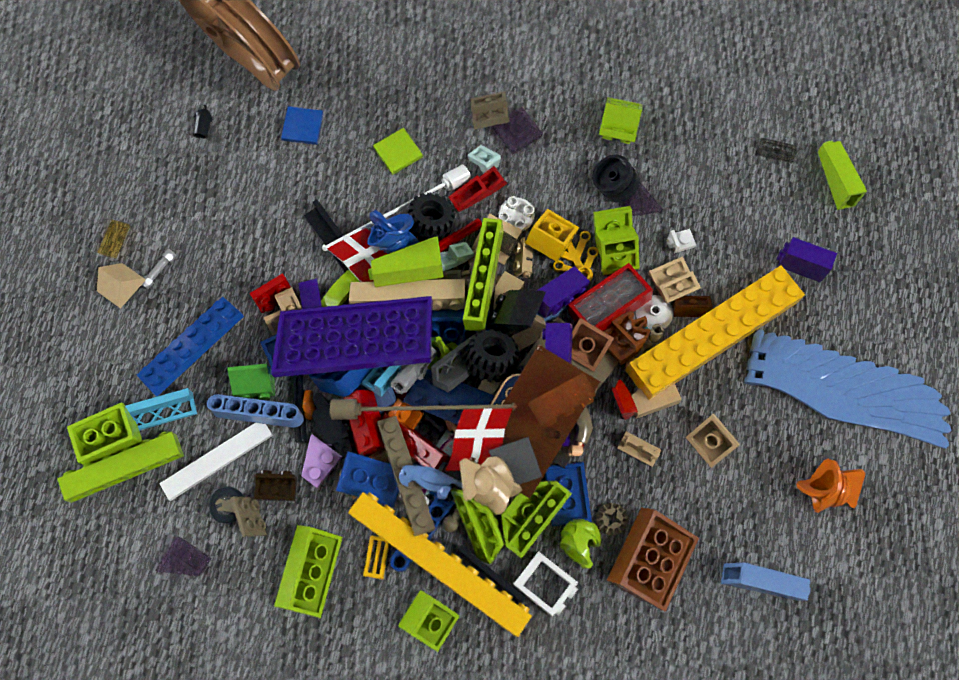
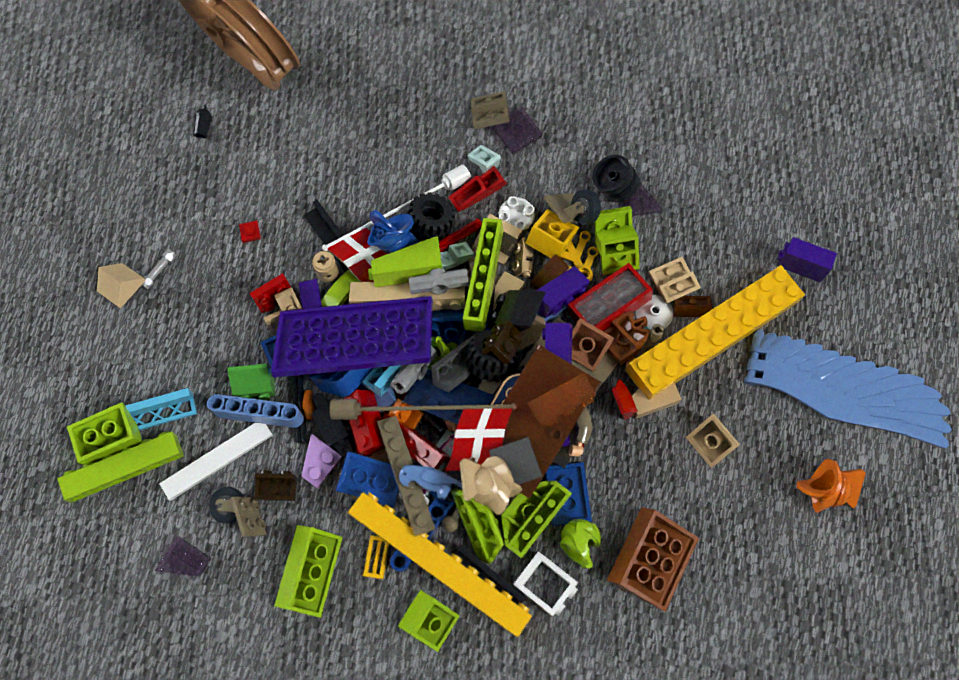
(114, 239): clear yellow tile -> none
(189, 346): blue plate -> none
(250, 231): none -> red plate
(302, 125): blue tile -> none
(325, 266): none -> tan piece
(398, 151): lime tile -> none
(438, 281): none -> light grey piece
(503, 341): none -> dark brown bracket
(549, 272): none -> reddish brown slope
(581, 208): none -> plate
(603, 522): dark tan gear -> none
(620, 120): lime bracket -> none
(639, 449): tan hinge -> none
(681, 240): white bracket -> none
(765, 581): medium blue slope -> none
(776, 150): clear smoke tile -> none
(841, 175): lime slope -> none

